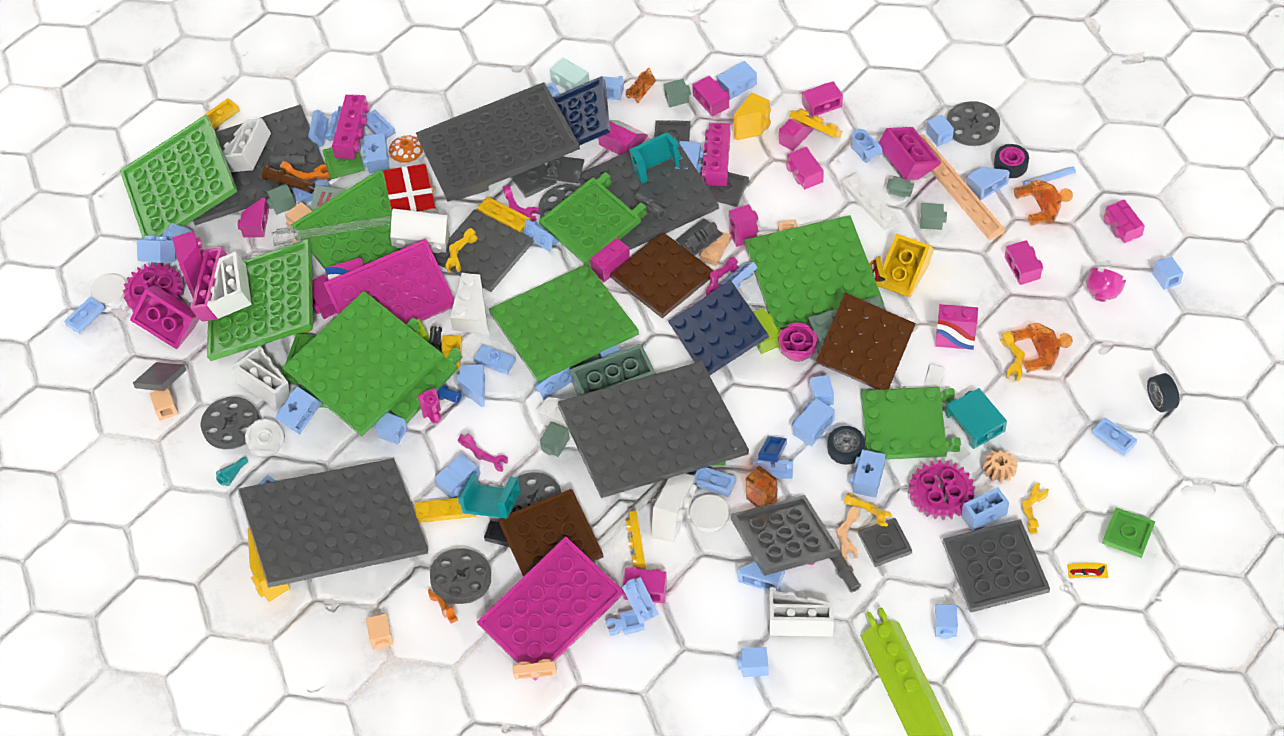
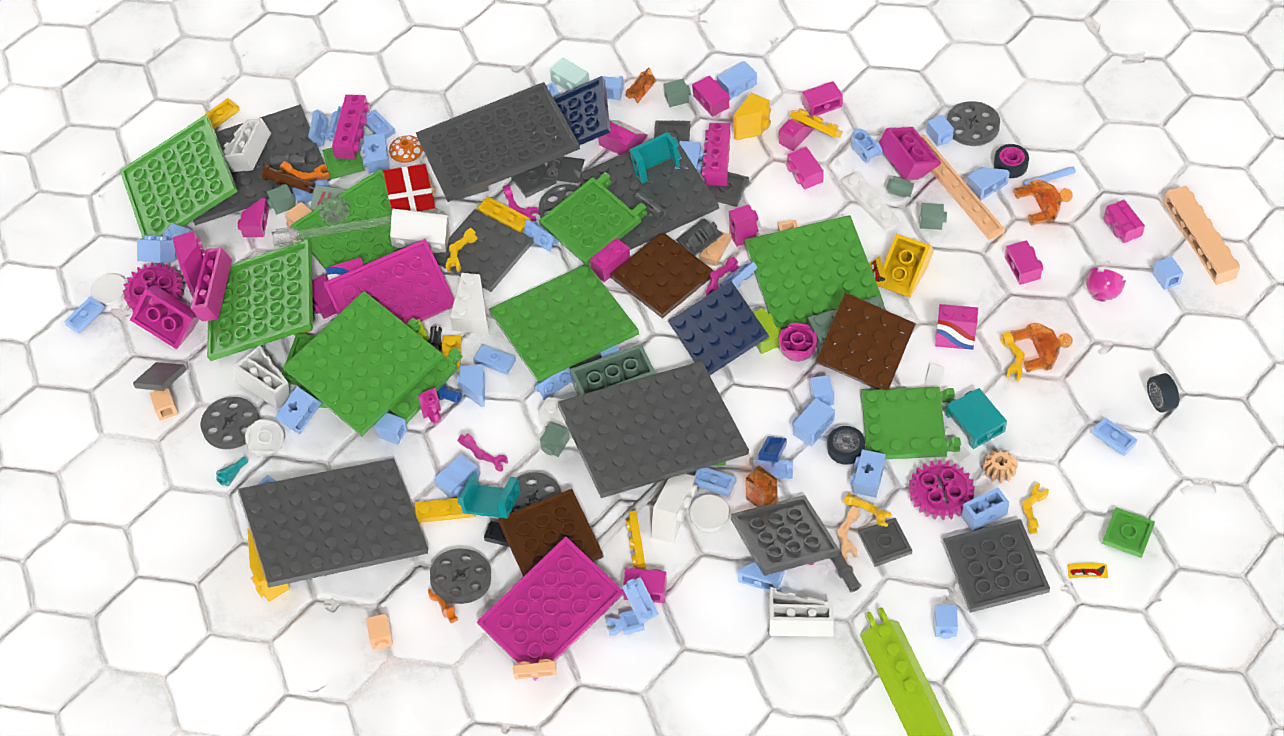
(231, 286): white wedge -> none
(334, 210): none -> clear gear
(753, 662): light blue brick -> none
(1201, 235): none -> light nougat brick

